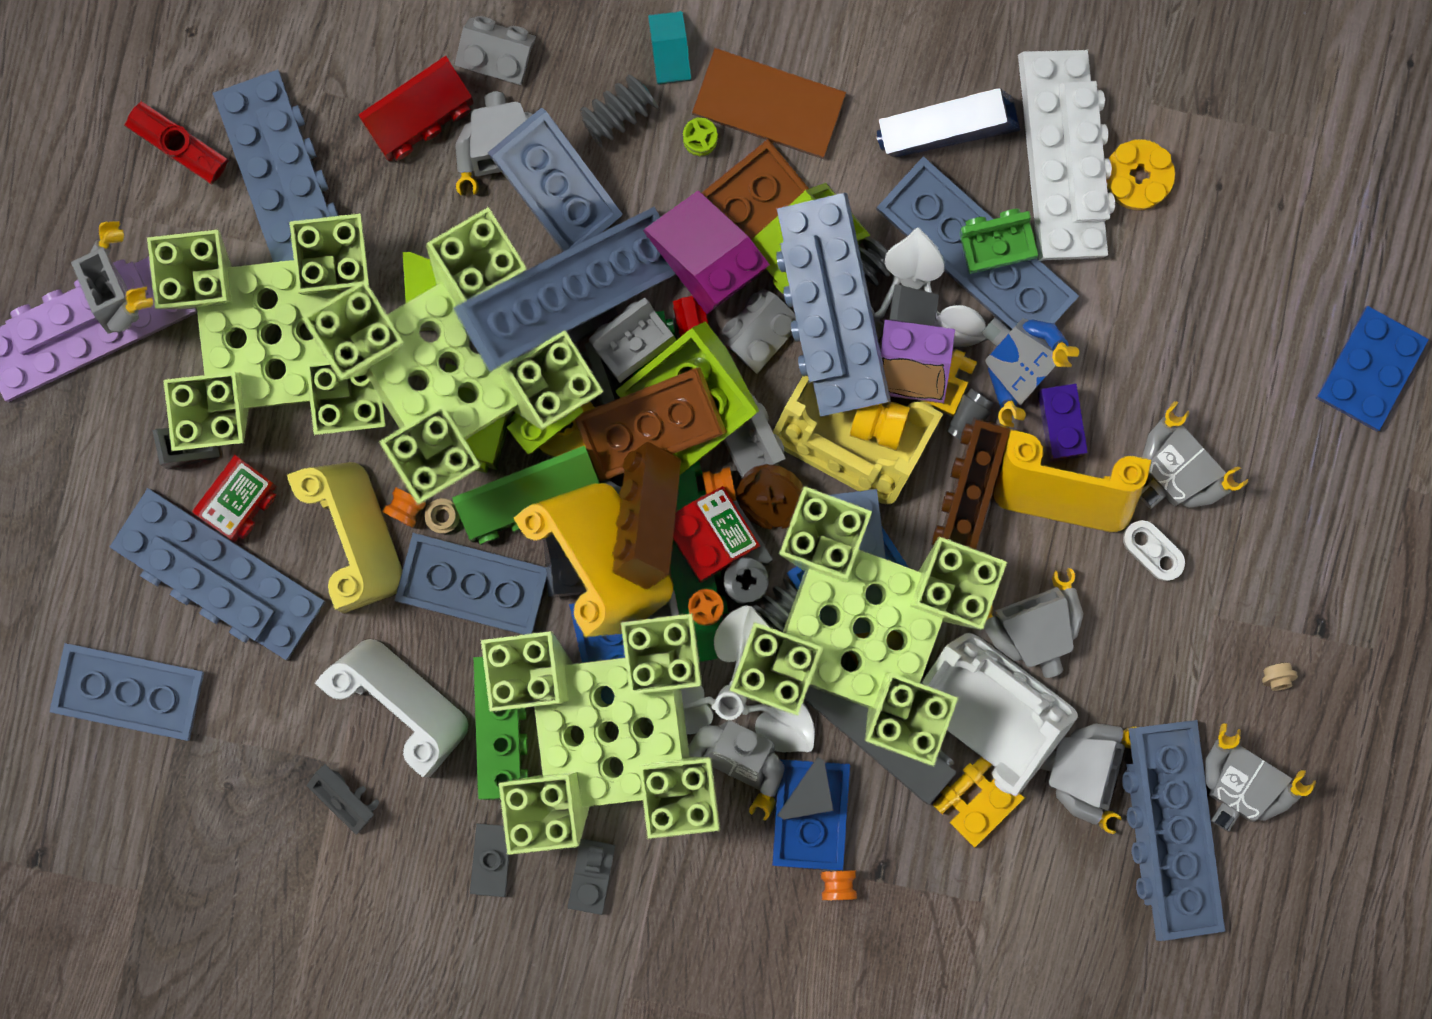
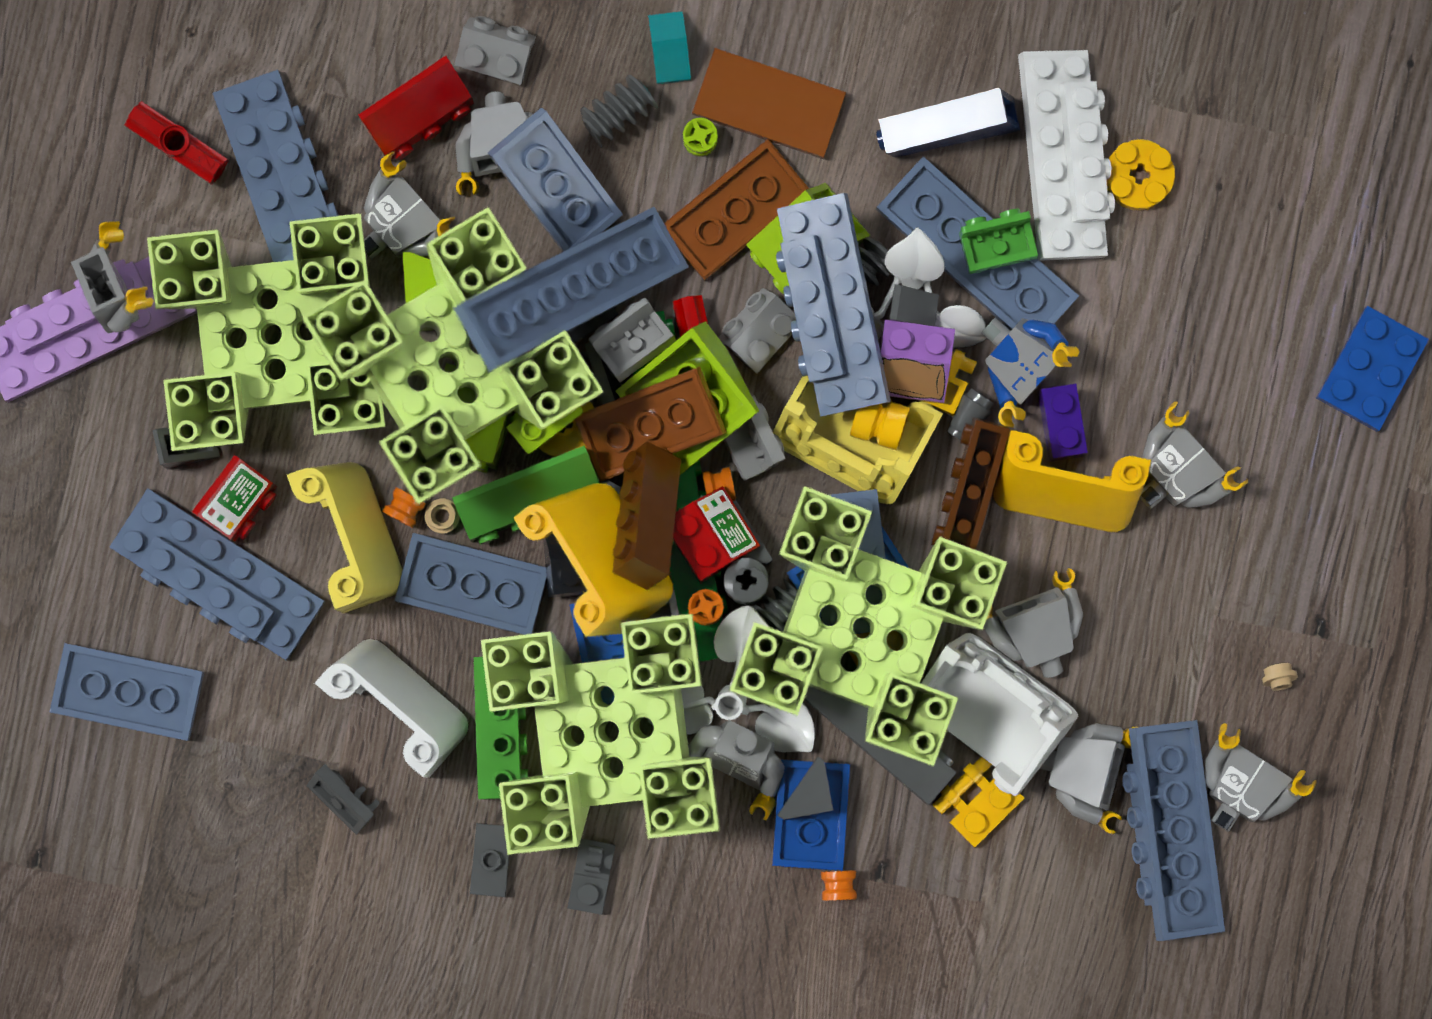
(398, 215): none -> light grey torso
(706, 250): magenta slope -> none
(769, 495): reddish brown tile -> none
(1155, 548): white plate -> none

